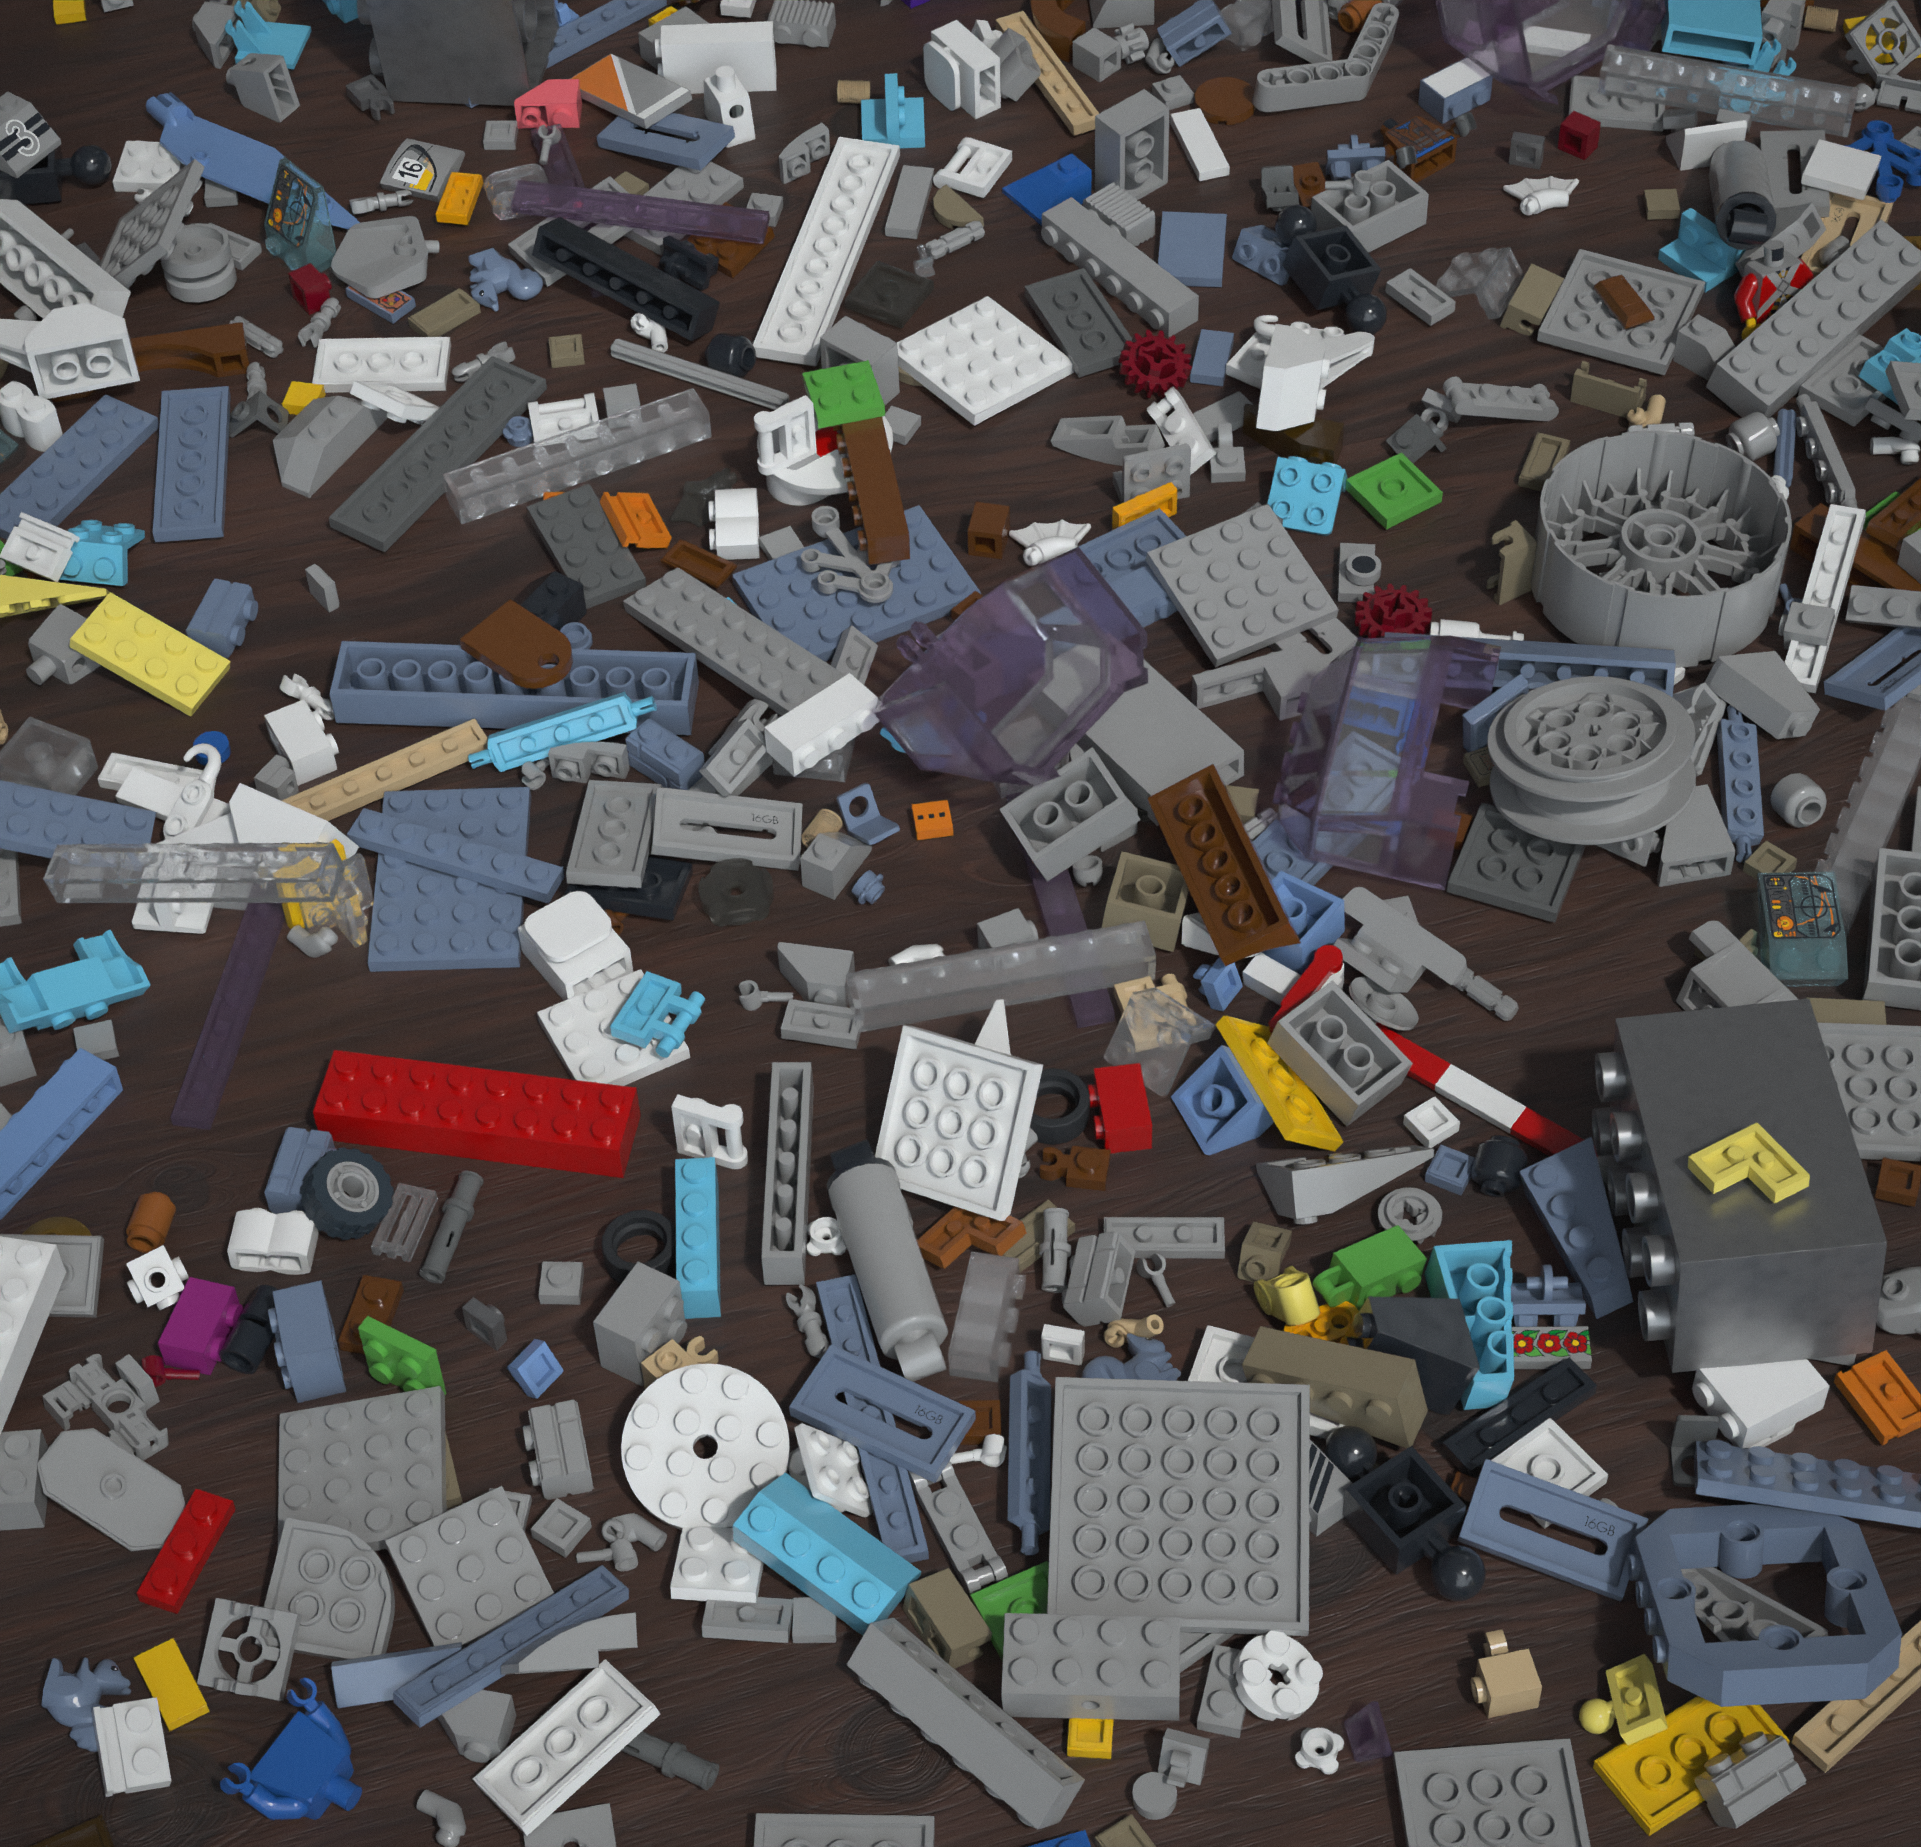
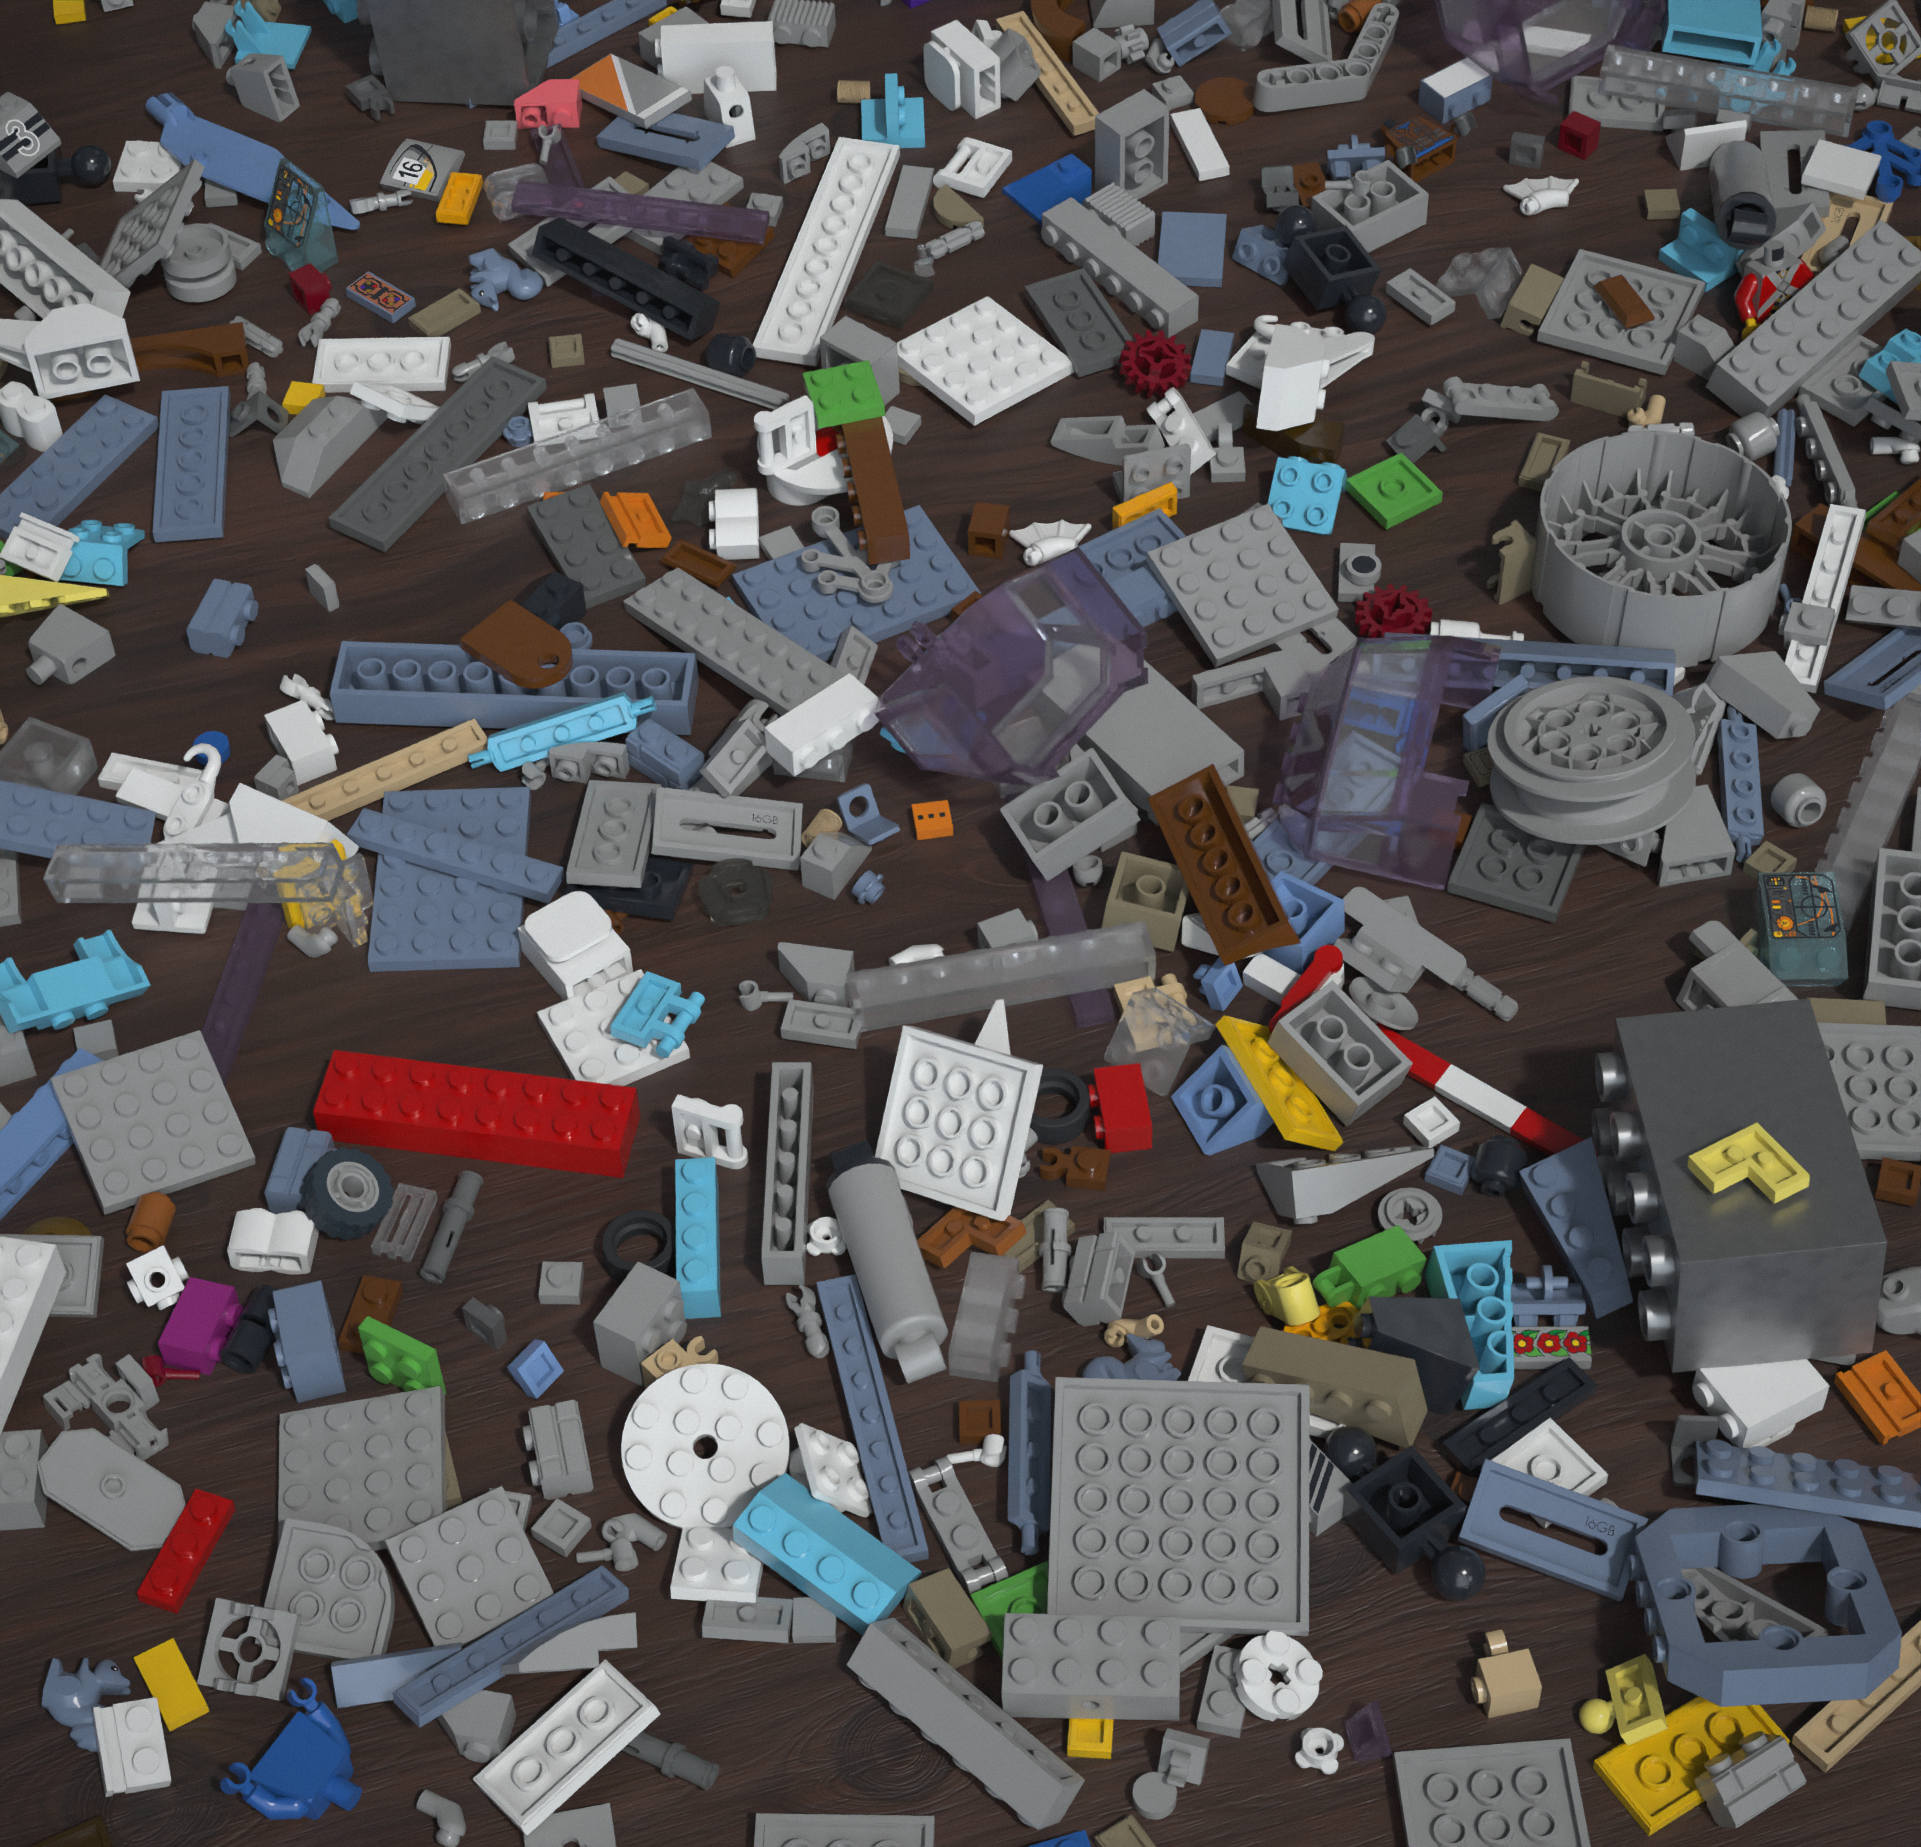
(150, 654): light yellow plate -> none
(152, 1121): none -> light grey plate
(383, 256): light grey animal -> none
(848, 1373): sand blue piece -> none
(1063, 1344): white tile -> none

